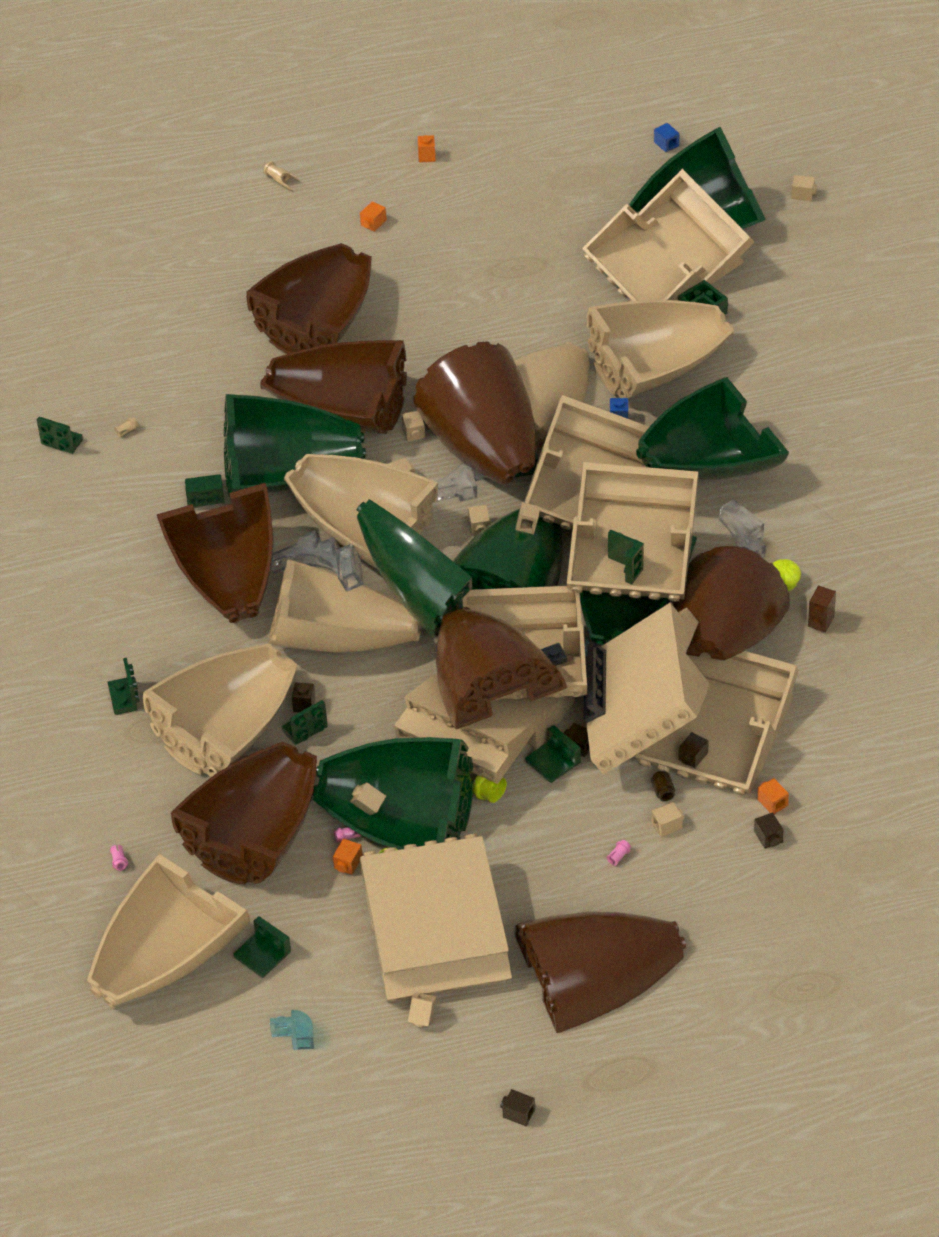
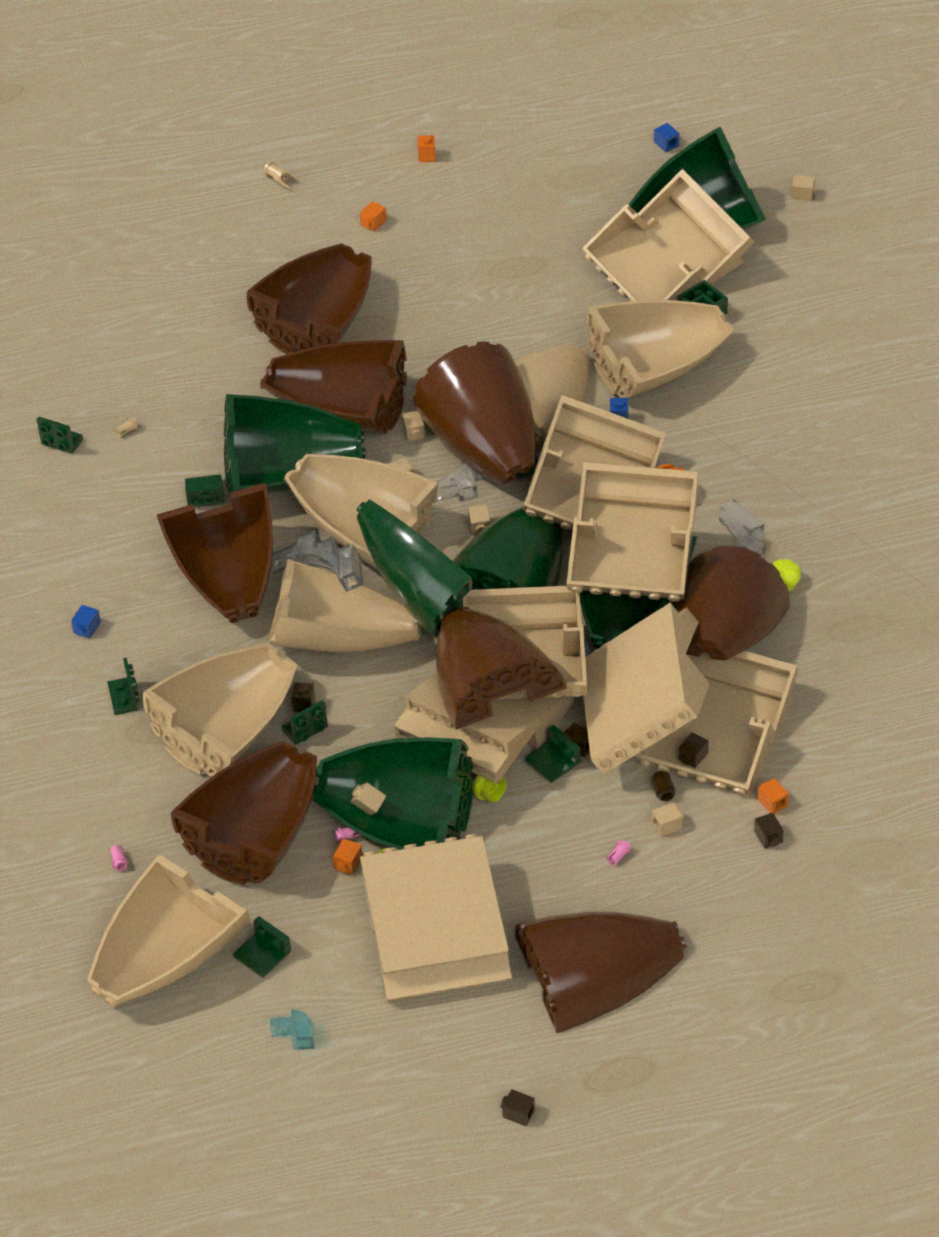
(86, 621): none -> blue brick
(422, 1010): tan brick -> none
(527, 518): tan brick -> none
(555, 654): black plate -> none
(596, 682): black fence -> none
(627, 552): dark green bracket -> none
(710, 436): dark green panel -> none
(821, 608): reddish brown brick -> none

